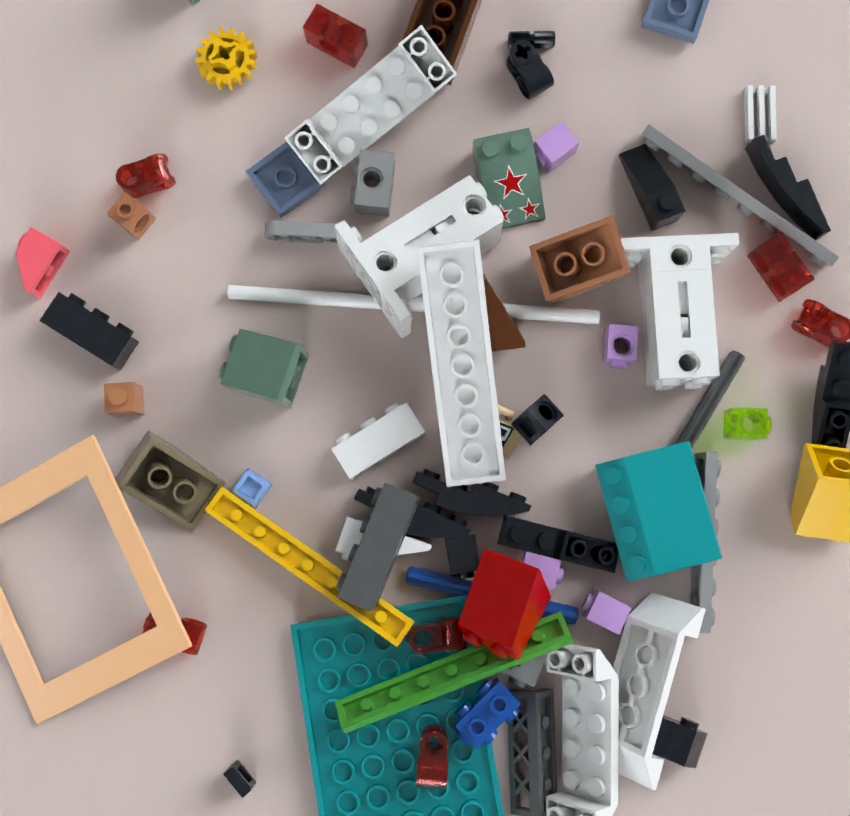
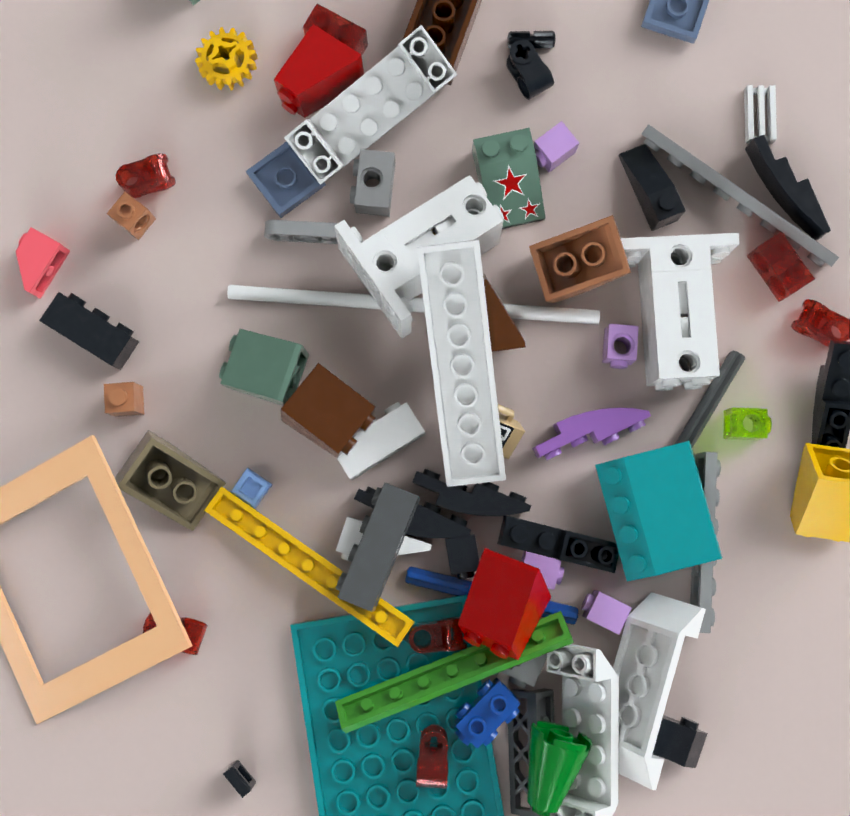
(317, 72): none -> red slope
(328, 412): none -> reddish brown slope
(537, 419): black brick -> none
(553, 764): none -> green cone
(599, 424): none -> medium lavender slope

